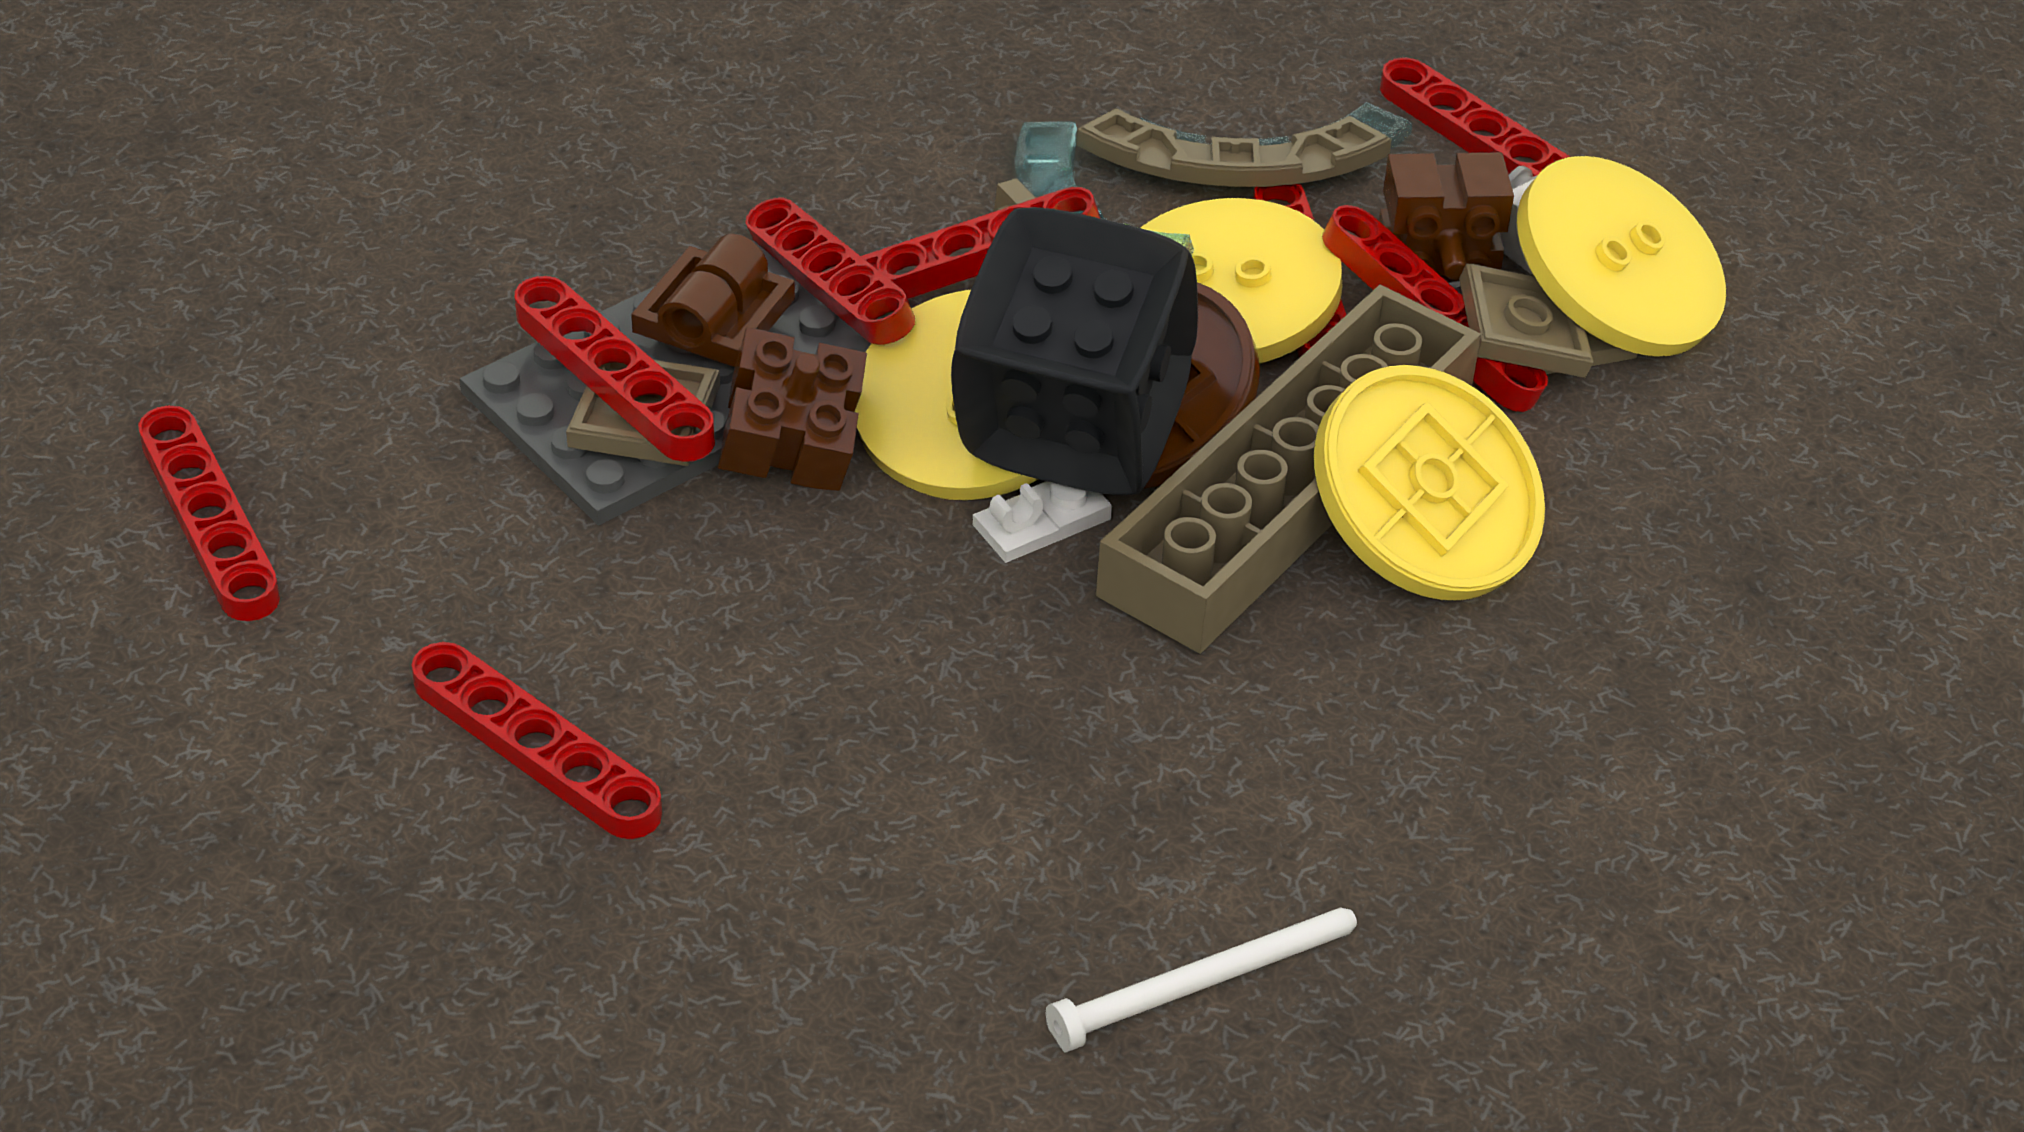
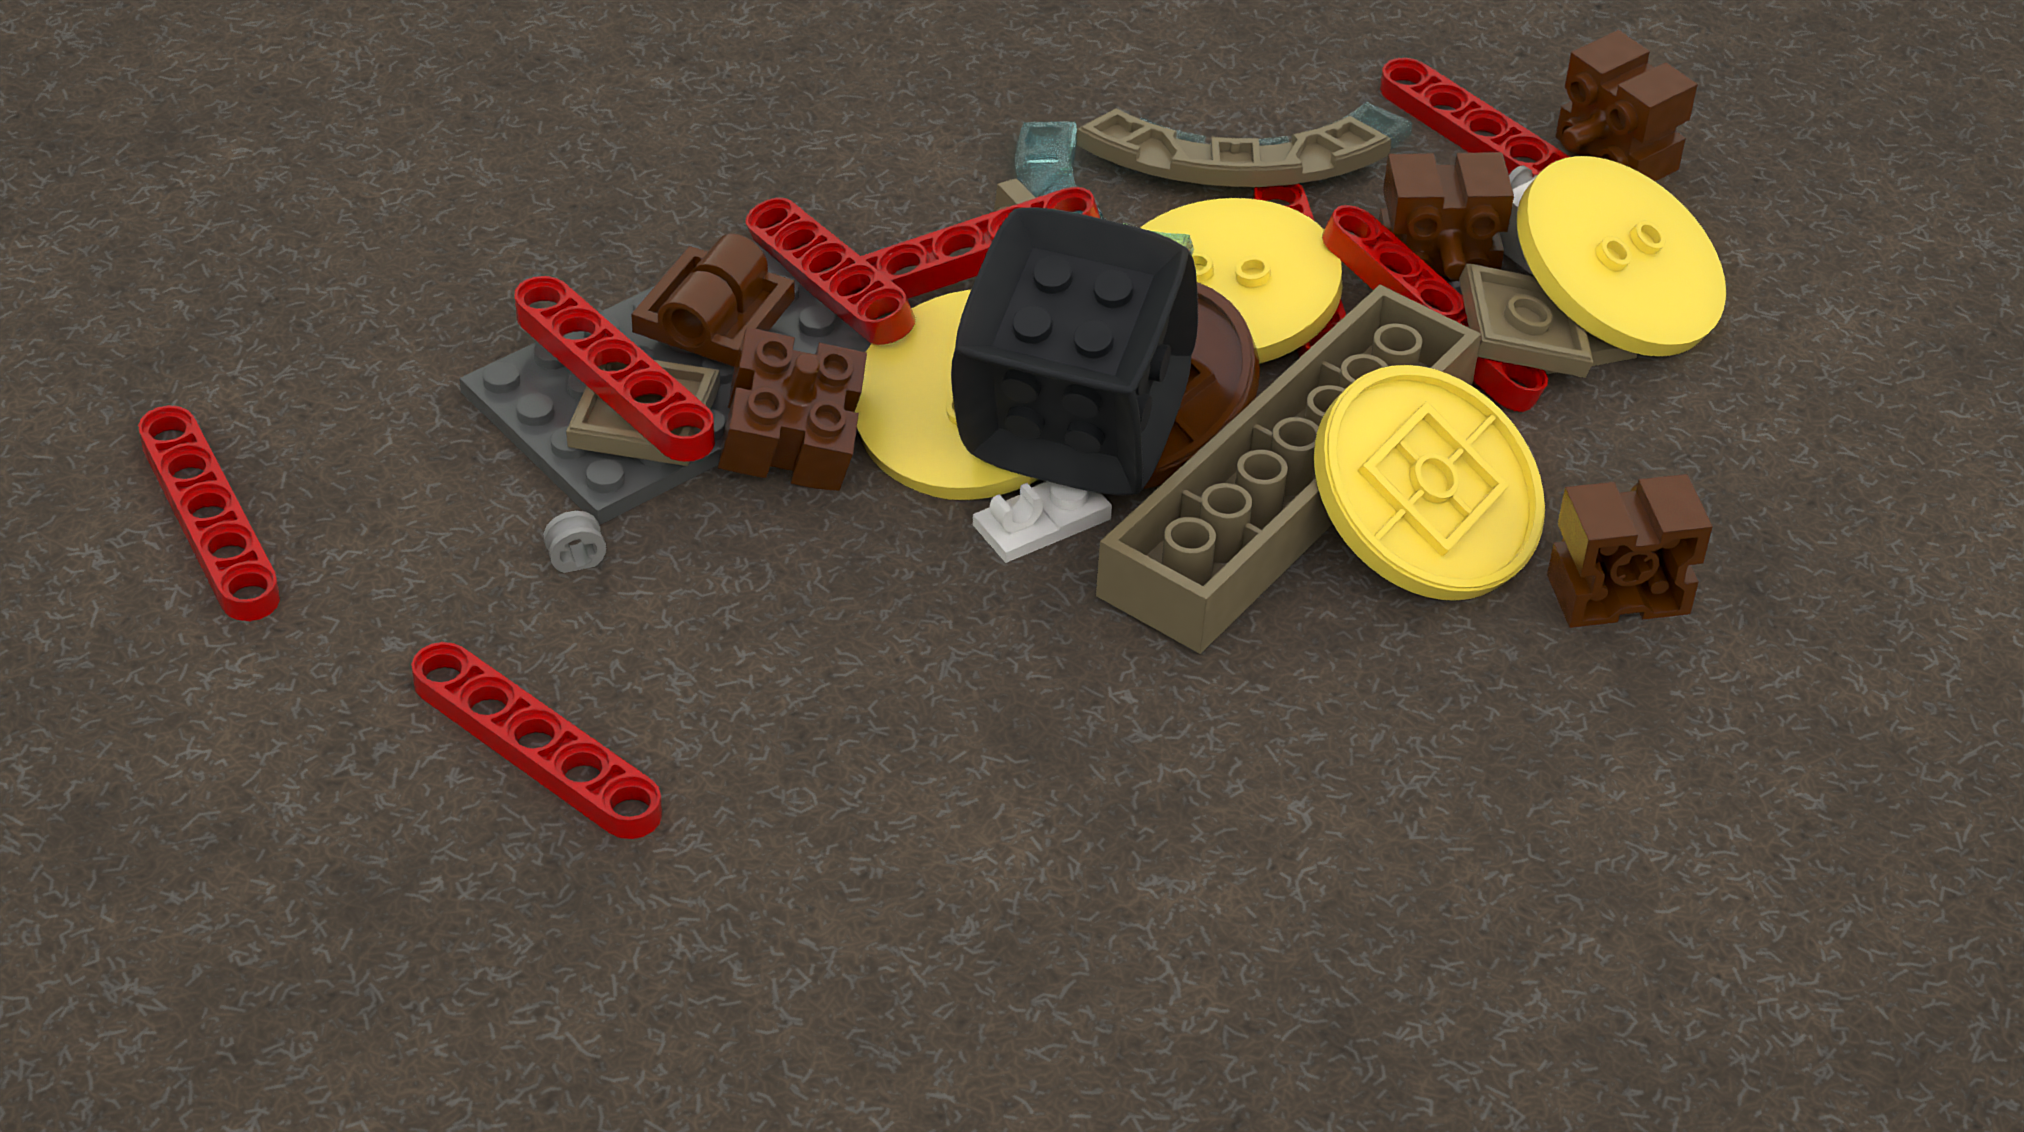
(571, 527): none -> light grey bush
(1072, 1022): white bar -> none
(1625, 106): none -> reddish brown brick
(1628, 550): none -> reddish brown brick

